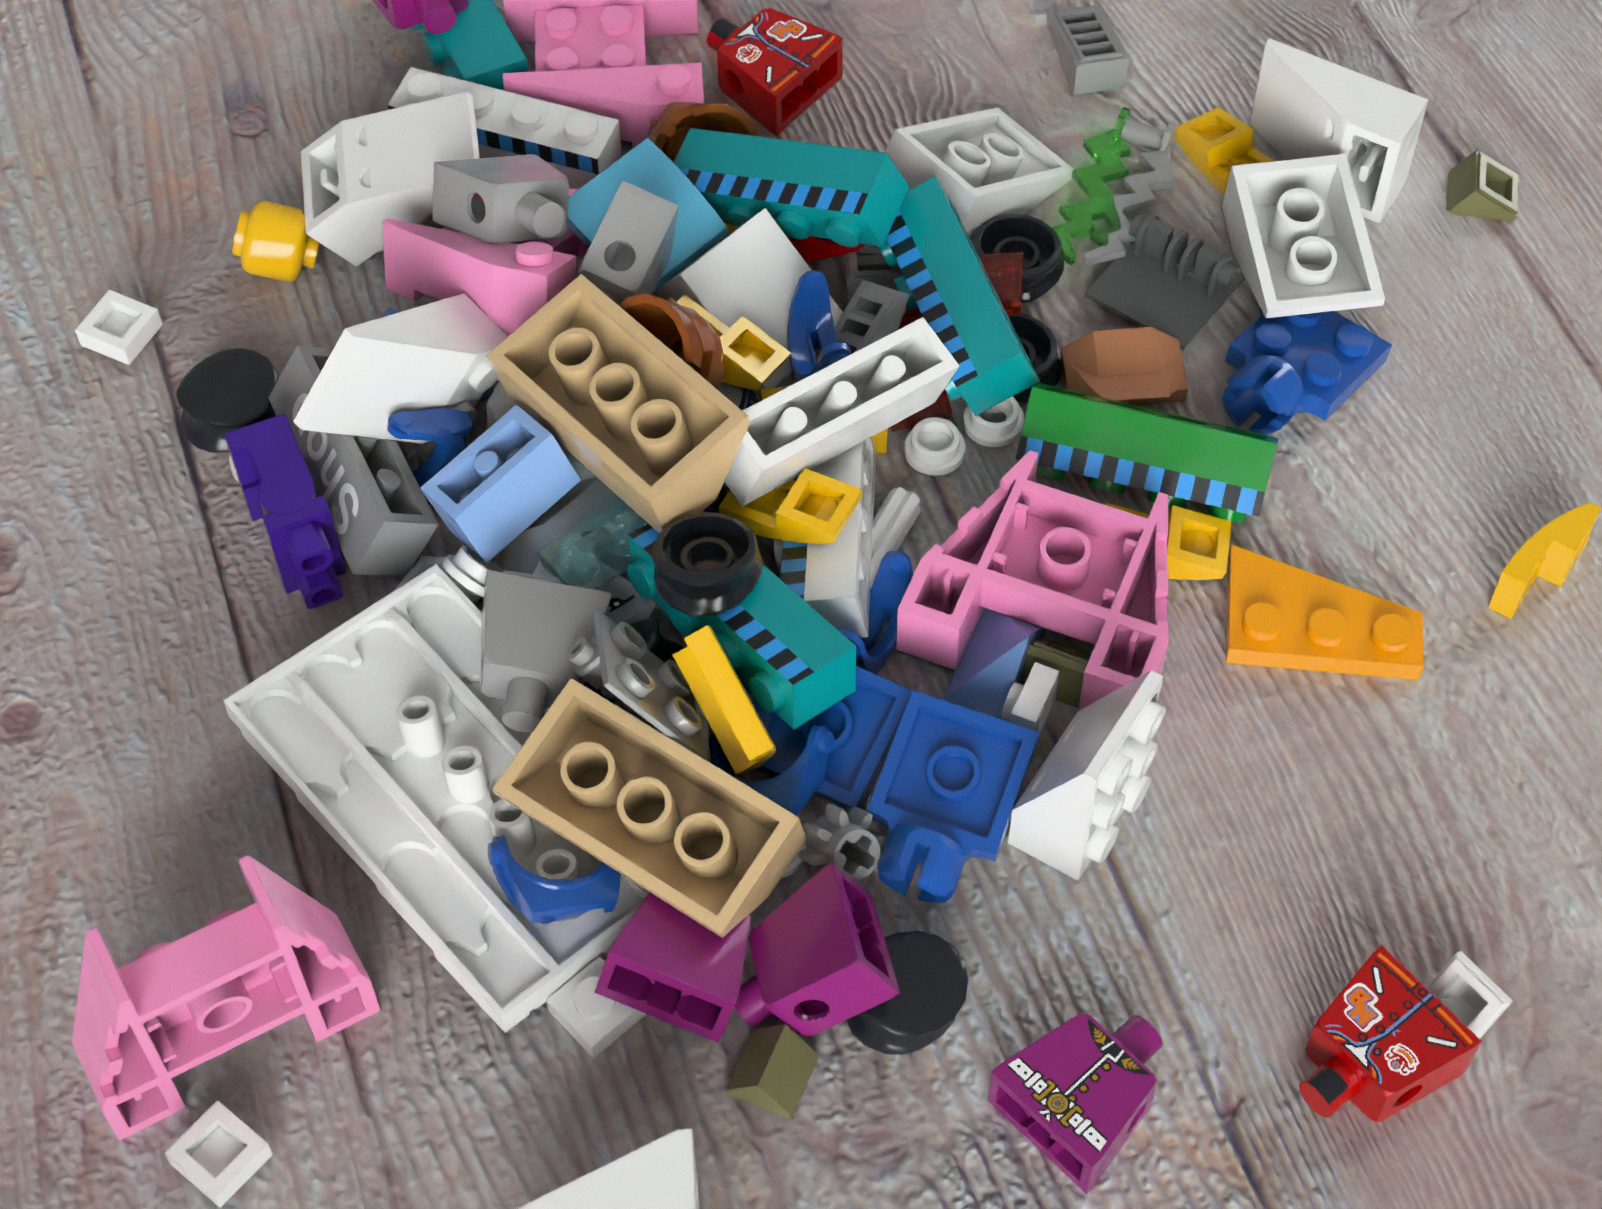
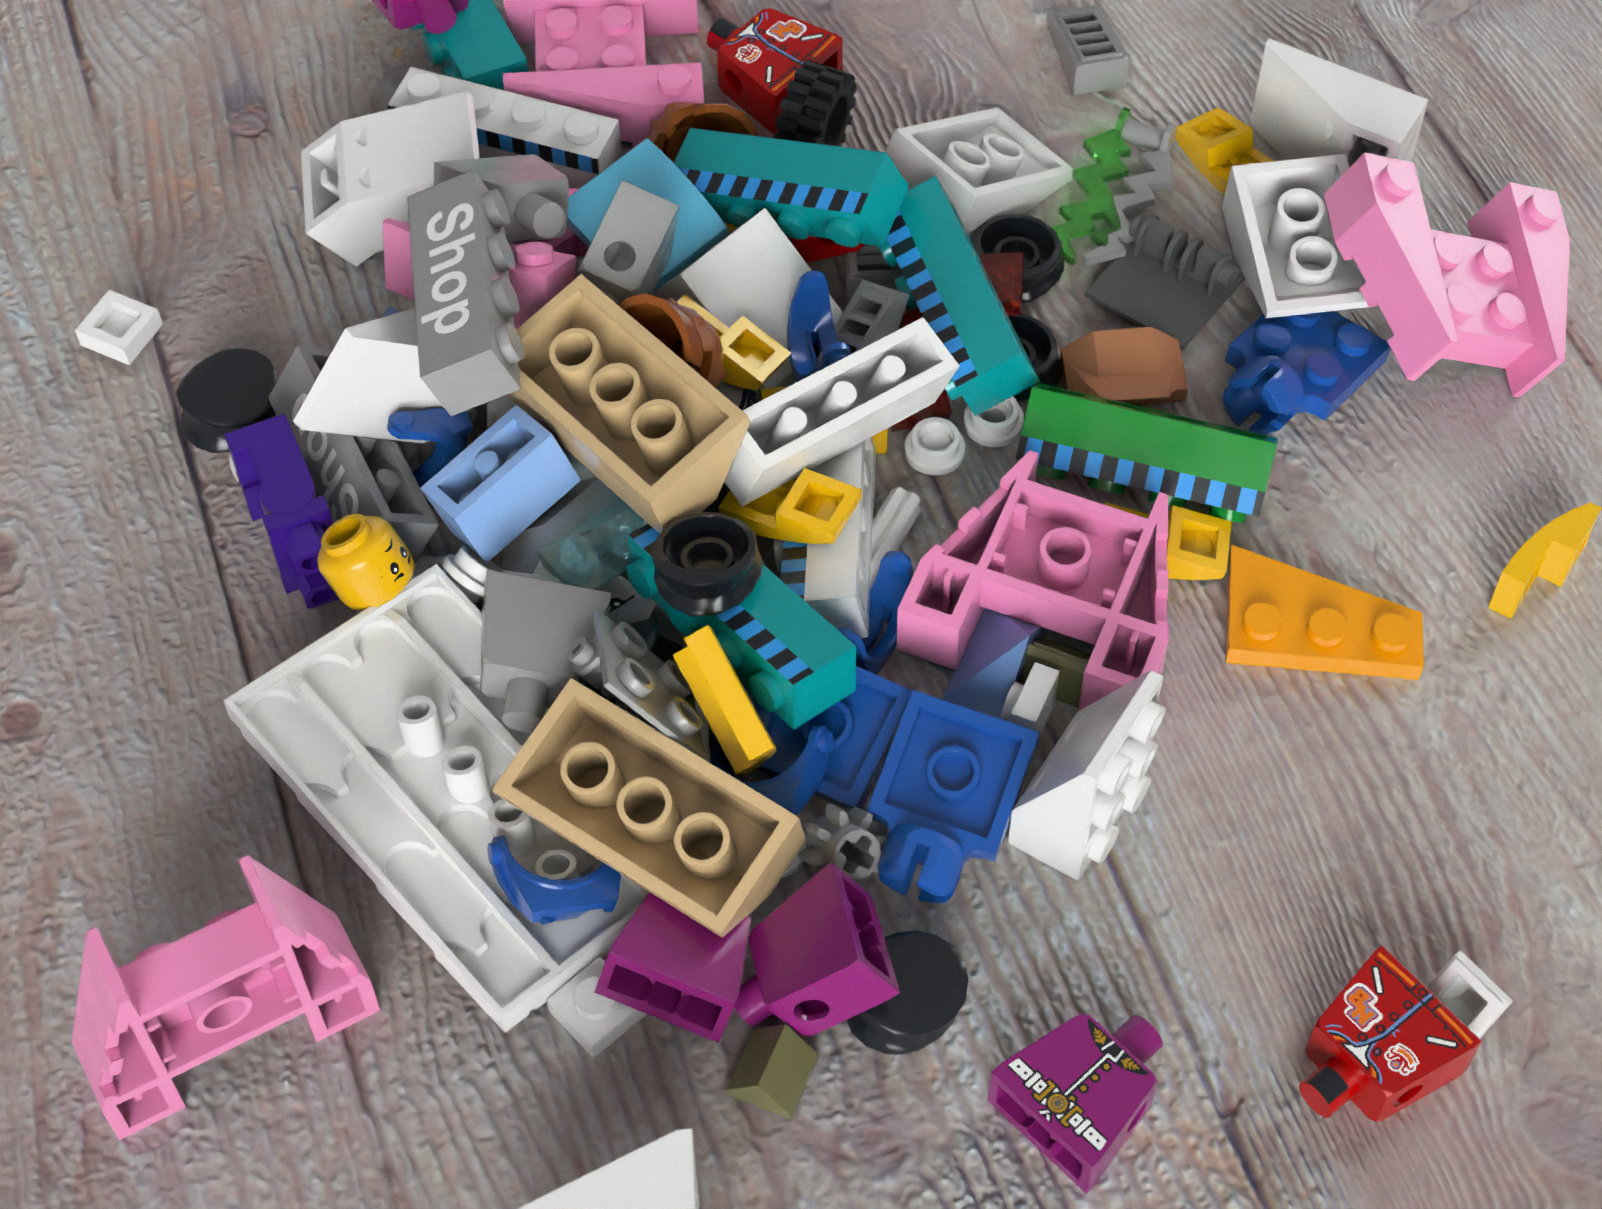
(218, 1153): white plate -> none
(274, 242): yellow head -> none
(364, 561): none -> yellow head
(464, 293): none -> light grey brick
(817, 105): none -> black tyre
(1456, 295): none -> bright pink wedge
(1482, 189): olive slope -> none

